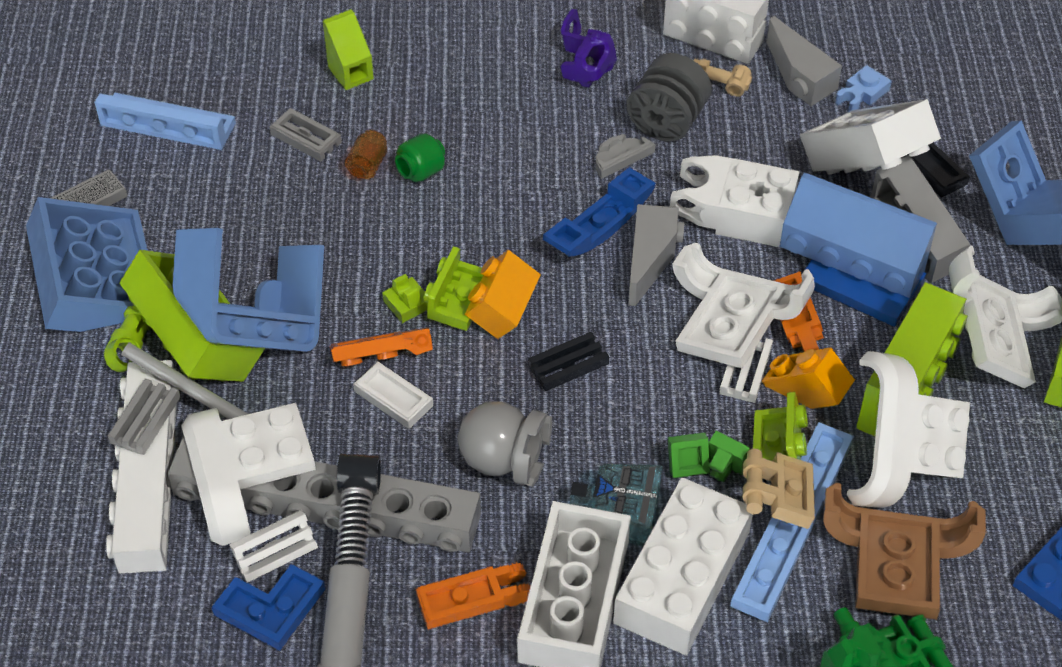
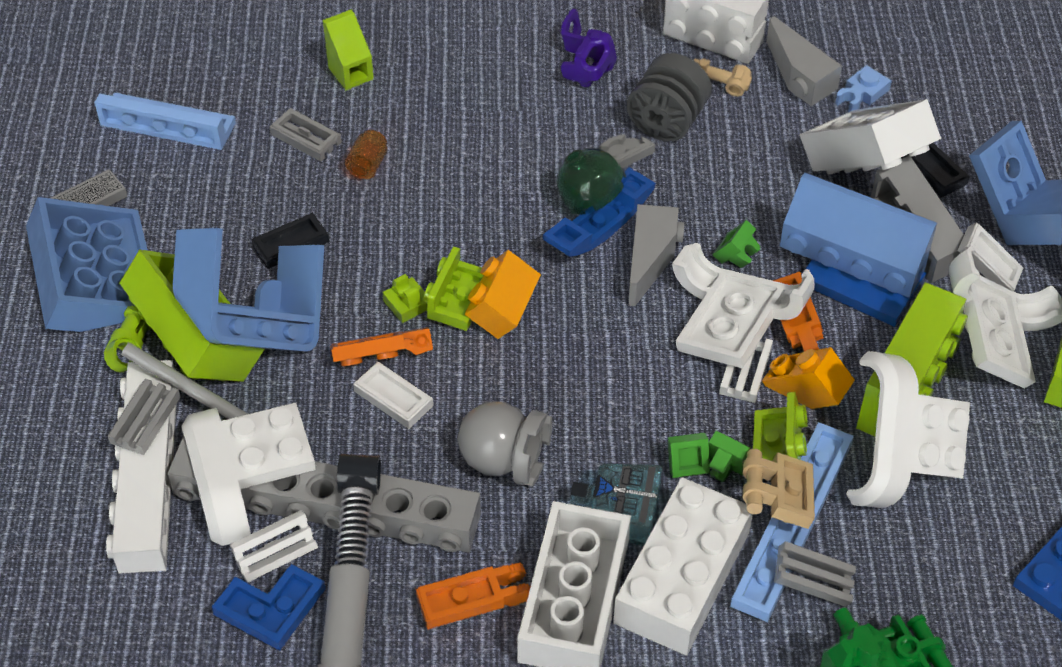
(301, 231): none -> black tile
(420, 157): green head -> none
(564, 357): black tile -> none
(589, 179): none -> clear green cylinder
(735, 245): none -> bright green tile
(737, 197): white brick -> none
(816, 567): none -> light grey tile
(901, 552): medium nougat piece -> none
(991, 257): none -> white tile

